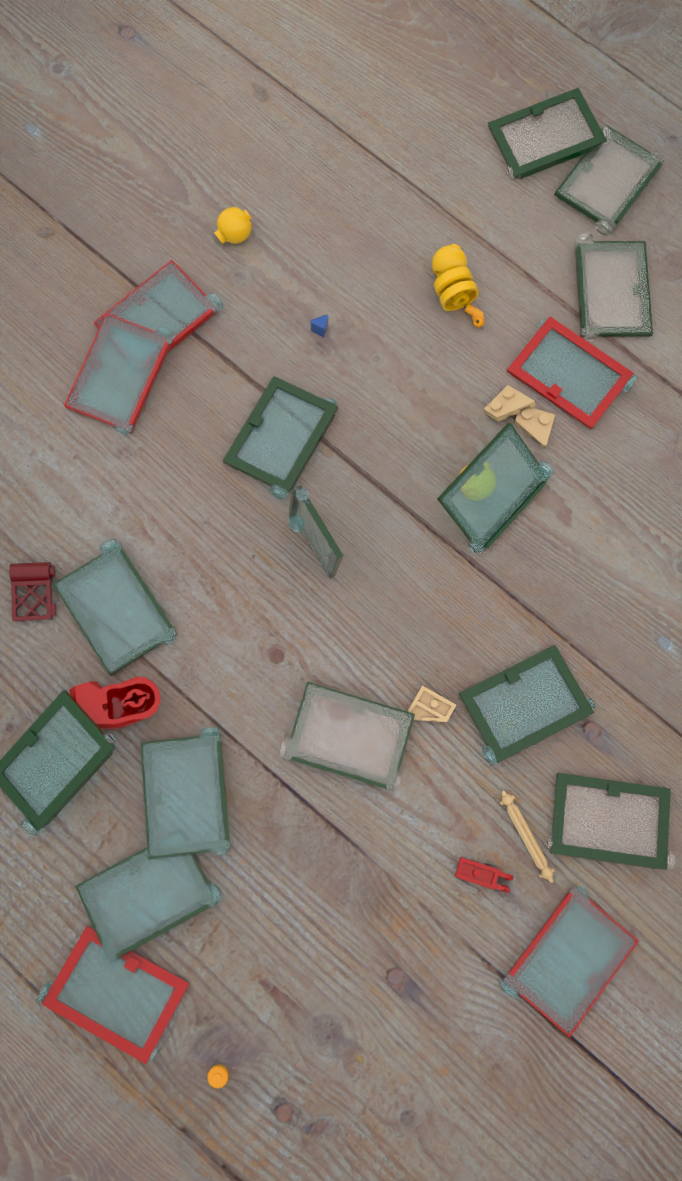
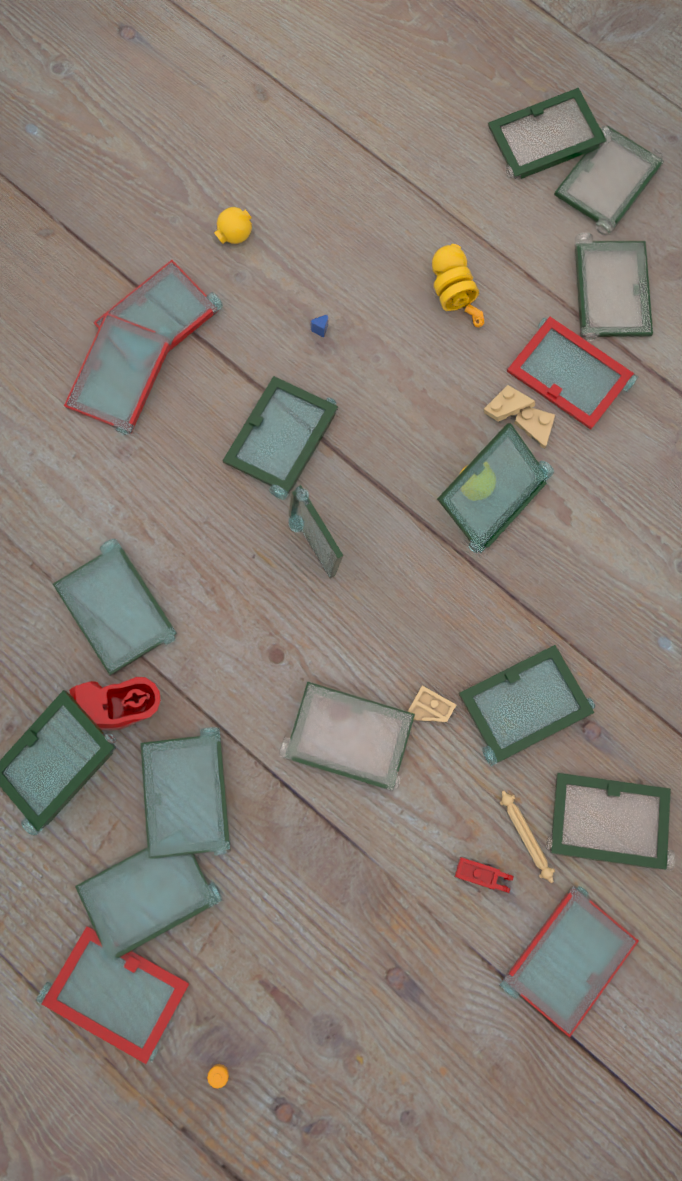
(32, 575): dark red piece -> none

